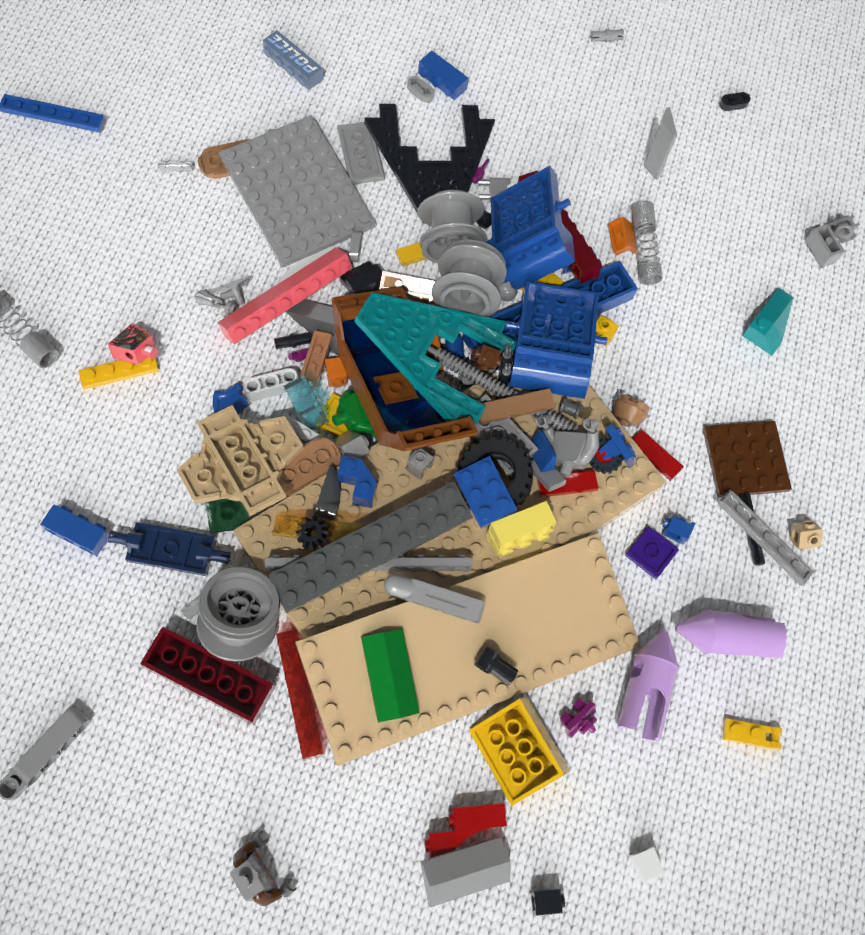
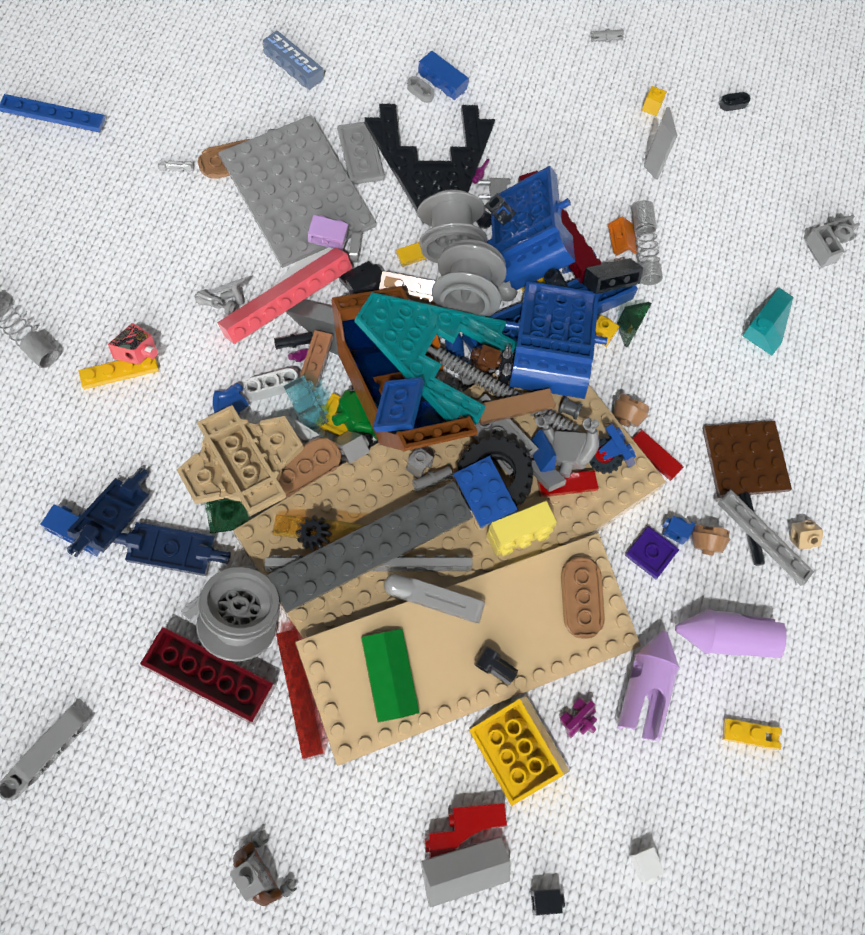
(109, 514): none -> dark blue plate
(327, 232): none -> lavender brick
(329, 496): dark grey piece -> none
(335, 372): orange brick -> none
(355, 472): blue brick -> none
(399, 405): none -> blue plate
(432, 479): none -> light grey pin
(500, 209): none -> black brick
(554, 277): none -> black cone
(582, 597): none -> medium nougat tile
(613, 276): none -> black brick
(631, 320): none -> clear green slope
(654, 101): none -> yellow brick
(710, 539): none -> medium nougat cone

